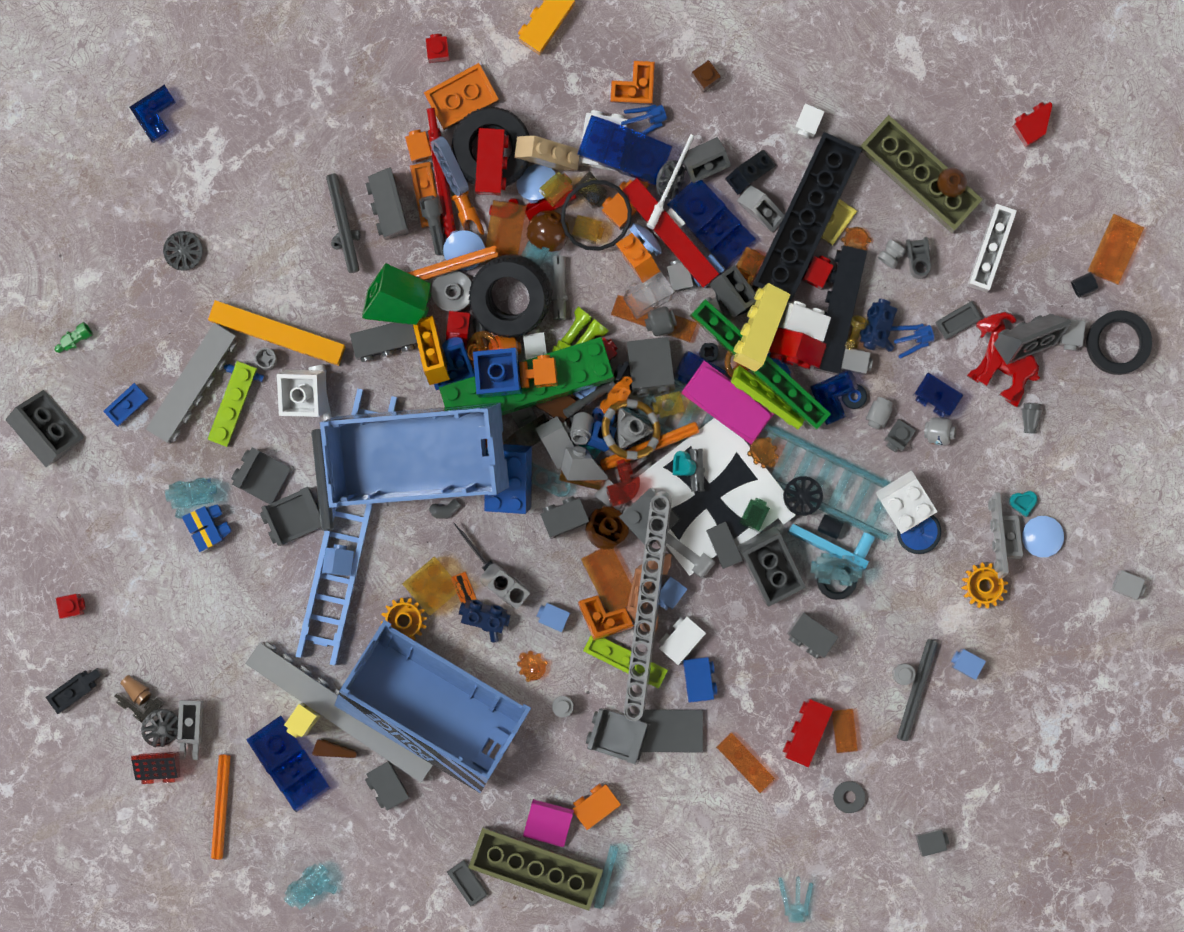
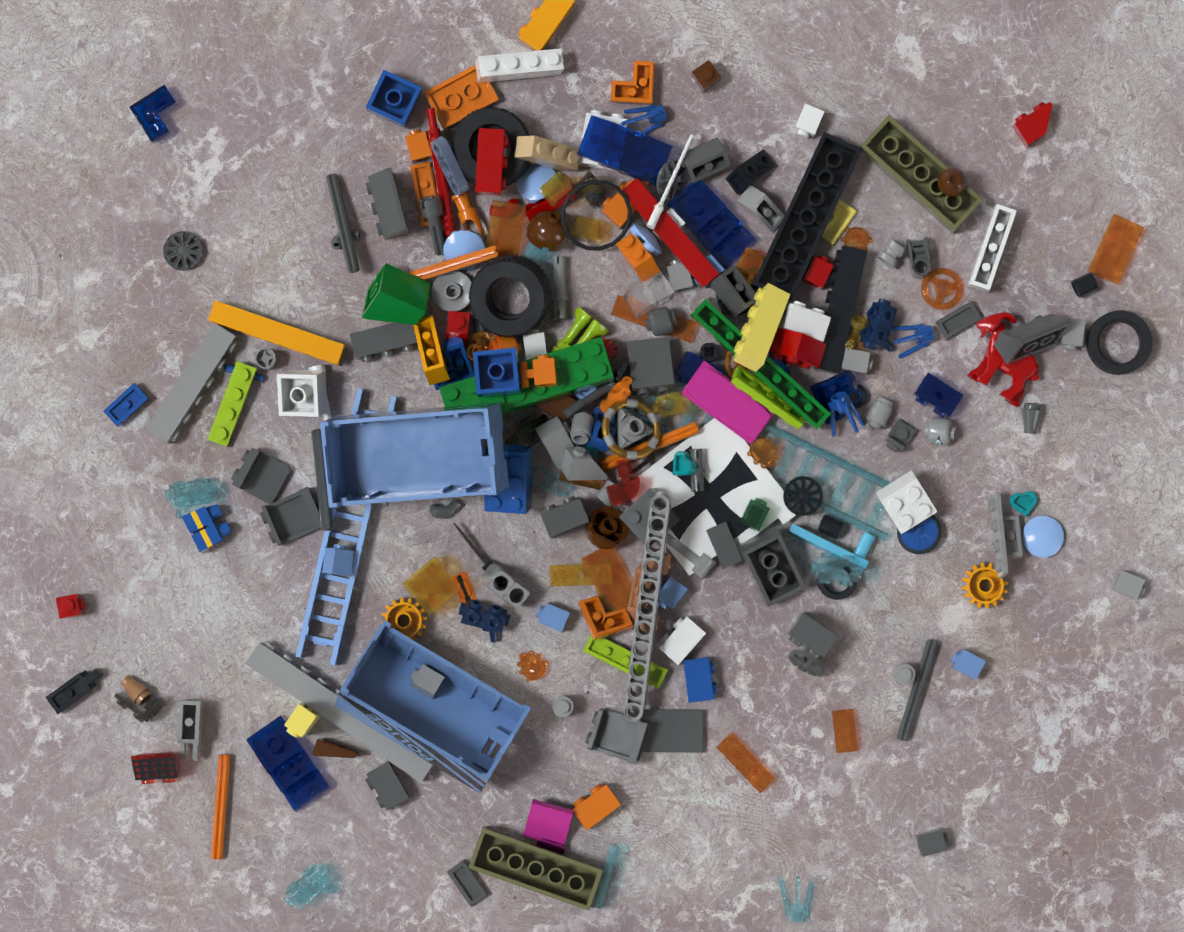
(44, 428): dark grey slope -> none
(70, 340): green piece -> none
(160, 728): dark grey wheel -> none
(394, 99): none -> blue brick
(426, 681): none -> light grey brick
(437, 48): red brick -> none
(519, 65): none -> white brick
(551, 845): none -> magenta piece
(593, 574): none -> clear yellow tile
(807, 663): none -> dark grey wheel
(807, 732): red brick -> none
(842, 403): none -> blue plant
(859, 797): dark grey piece -> none
(949, 286): none -> clear orange piece

